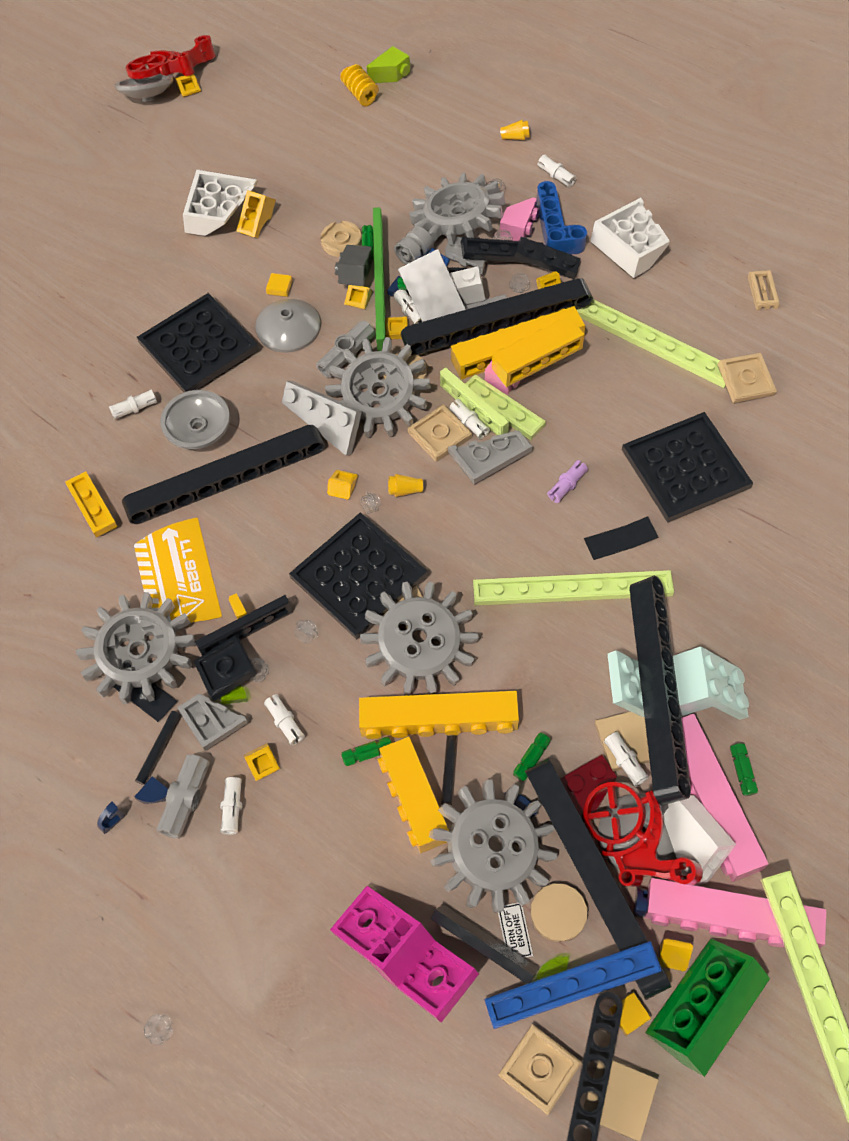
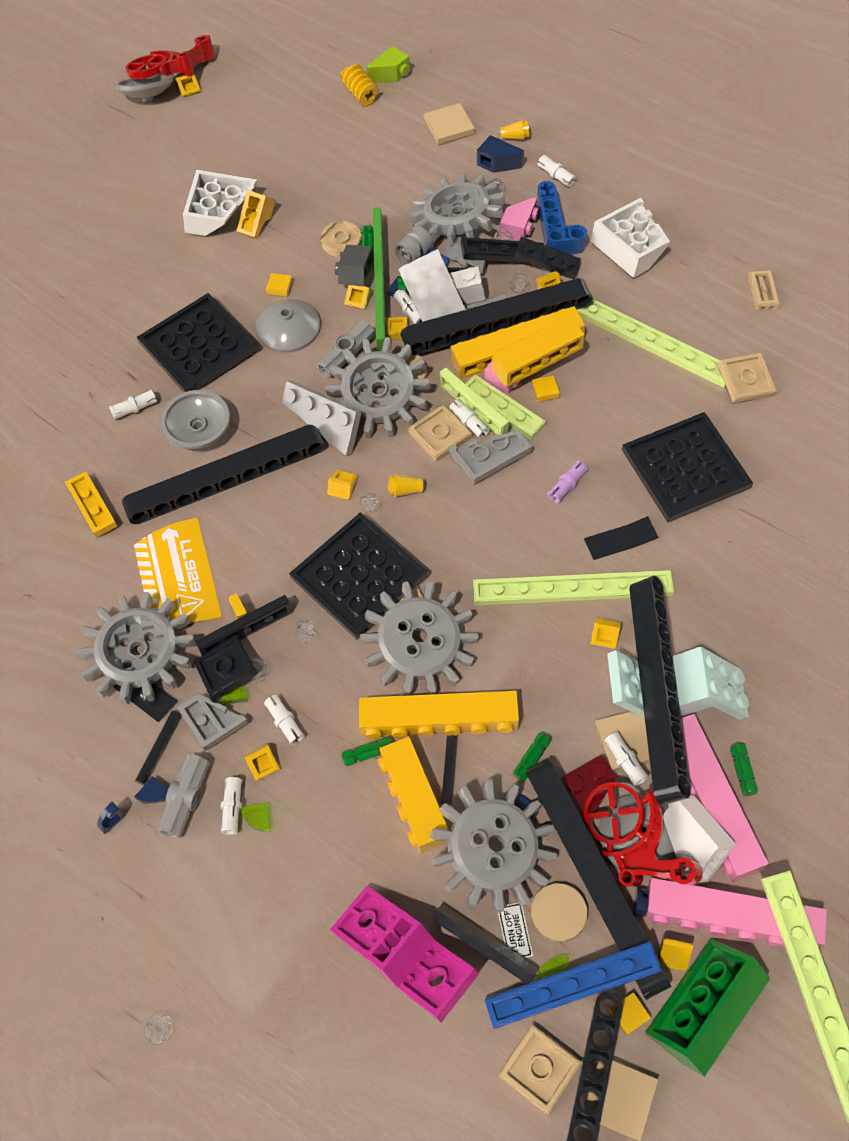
(257, 817): none -> clear neon green tile
(449, 123): none -> tan tile
(499, 155): none -> dark blue slope
(545, 388): none -> yellow tile
(605, 633): none -> yellow tile

